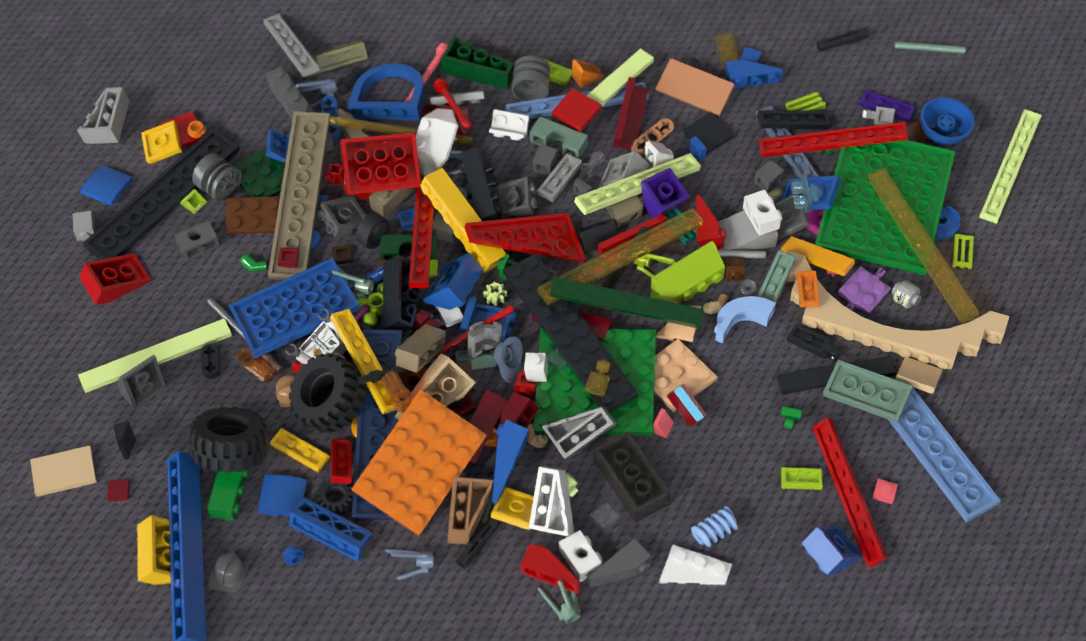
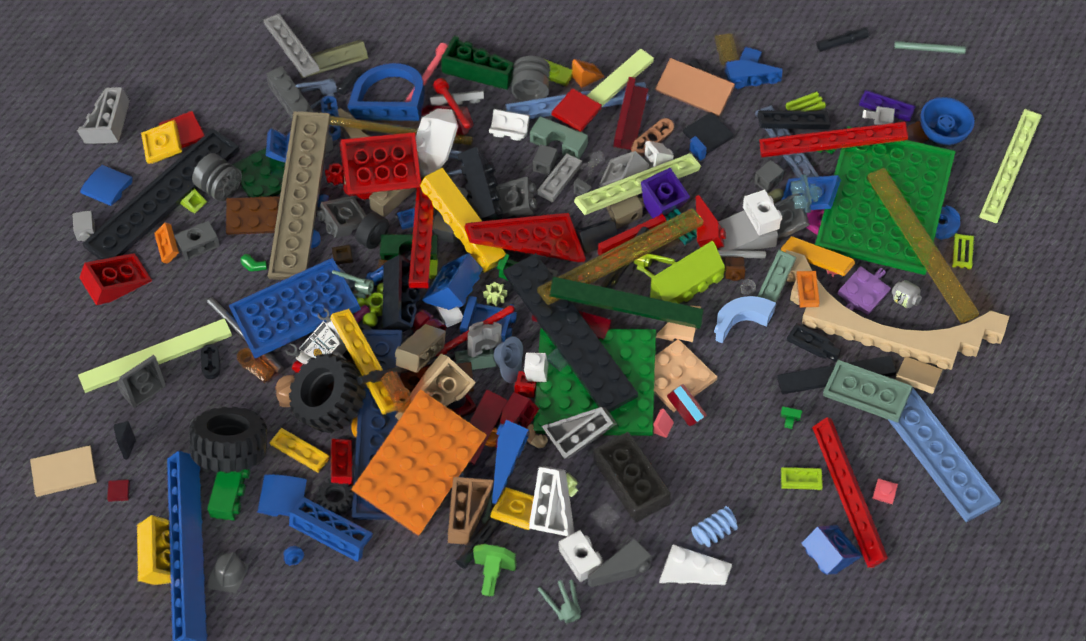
(166, 243): none -> orange plate
(196, 129): orange plate -> none
(288, 257): dark red tile -> none
(423, 560): sand blue plant -> none
(494, 559): none -> bright green piece
(544, 566): red slope -> none
(598, 382): clear yellow plate -> none
(716, 306): tan arm -> none

